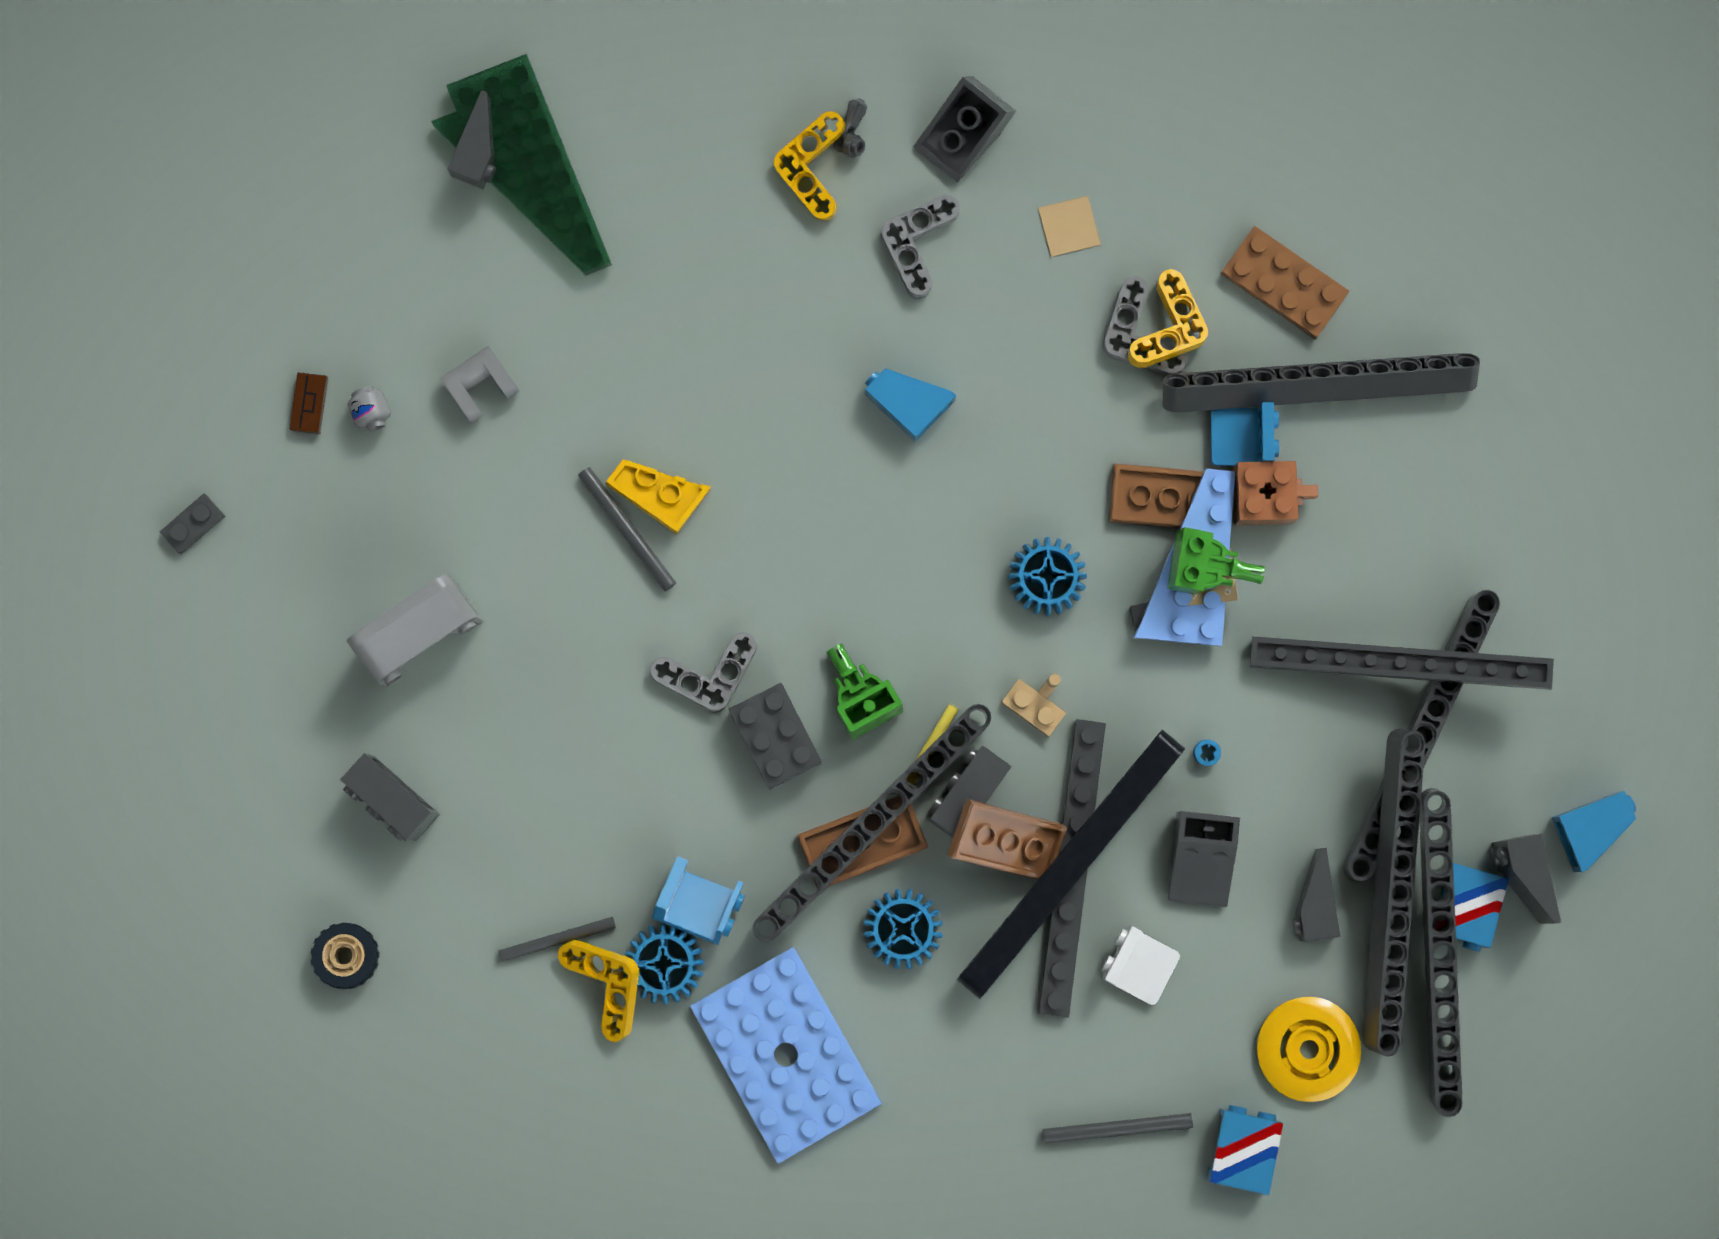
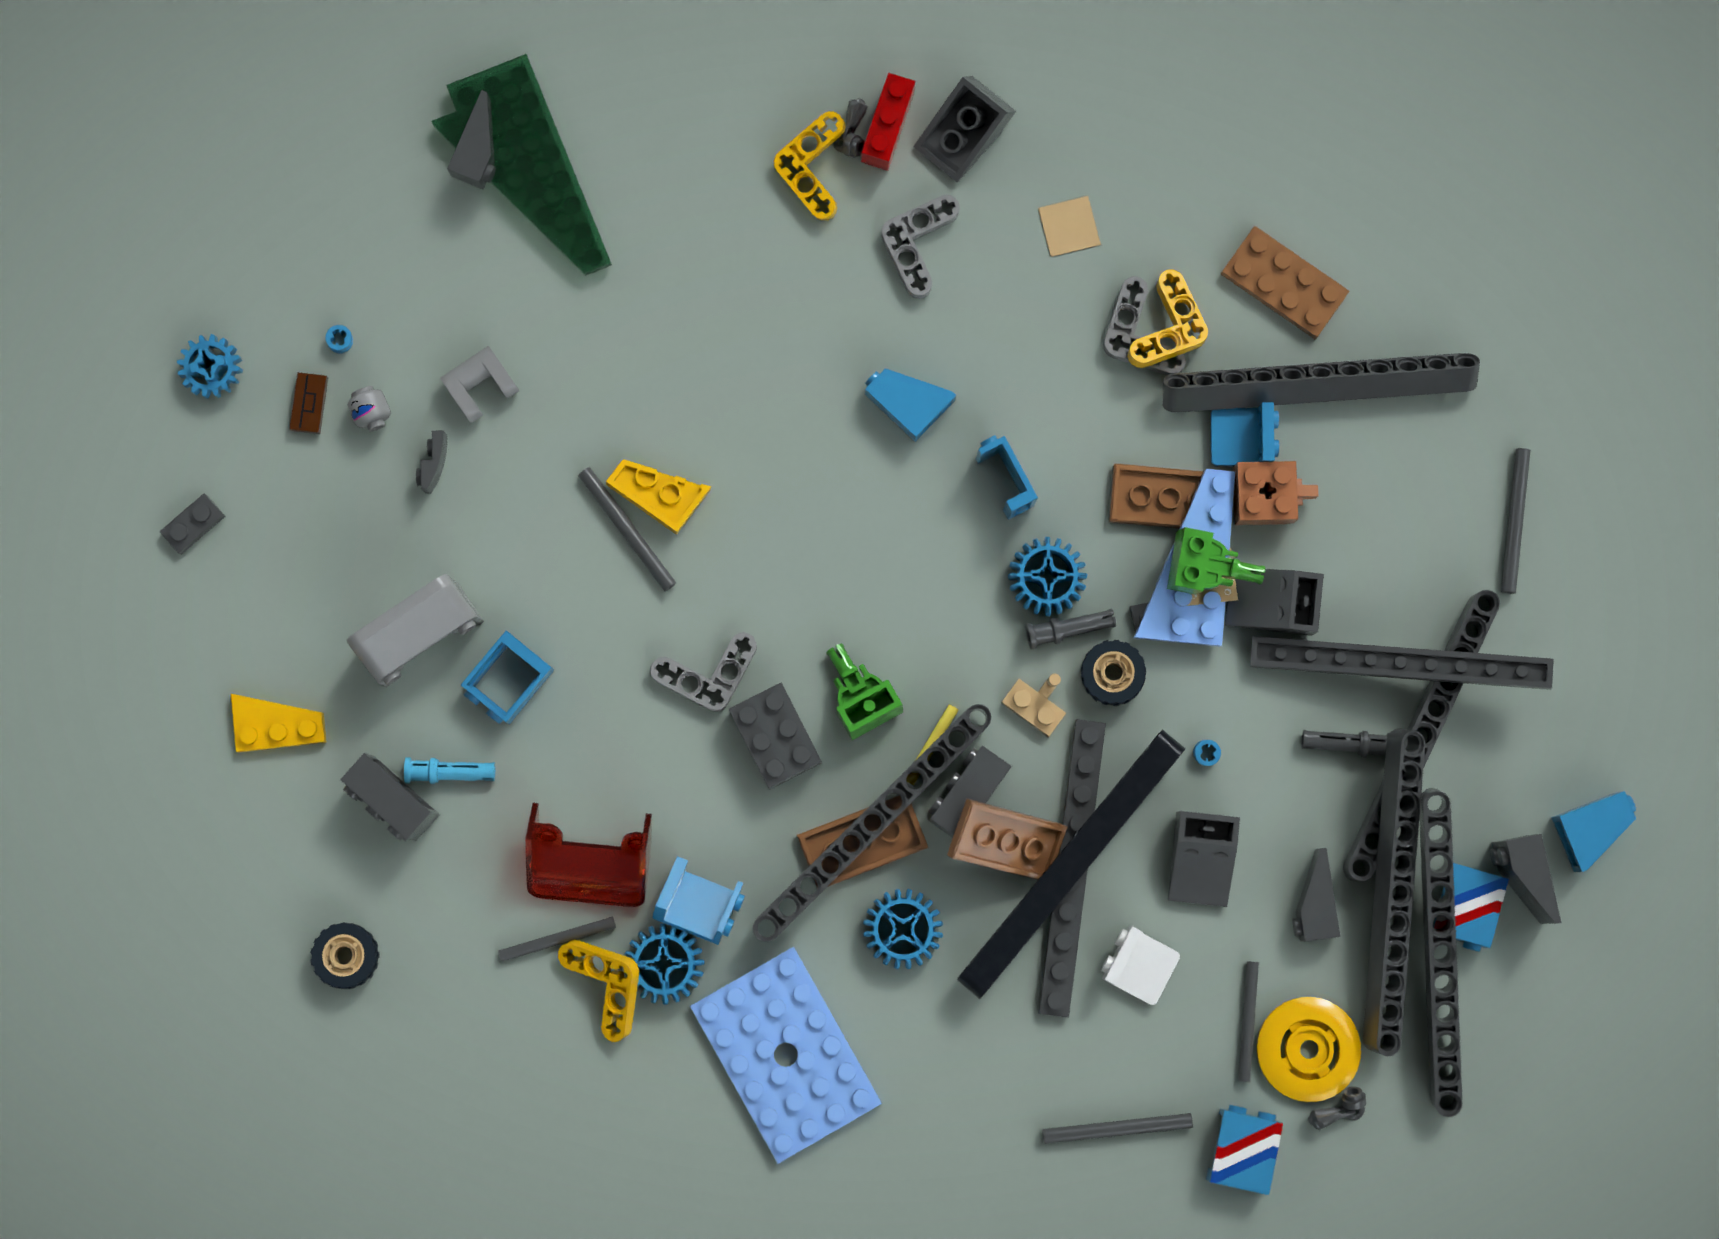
(198, 367): none -> dark azure gear
(274, 725): none -> yellow wing
(330, 338): none -> dark azure bush
(431, 470): none -> dark grey slope
(434, 771): none -> medium azure pin
(485, 664): none -> dark azure window
(586, 870): none -> clear red windscreen
(888, 121): none -> red brick
(1027, 496): none -> dark azure panel
(1056, 630): none -> dark grey pin
(1107, 690): none -> black wheel
(1248, 1021): none -> dark grey bar
(1283, 602): none -> dark grey slope
(1352, 1099): none -> dark grey piece
(1361, 743): none -> dark grey pin
(1515, 521): none -> dark grey piece

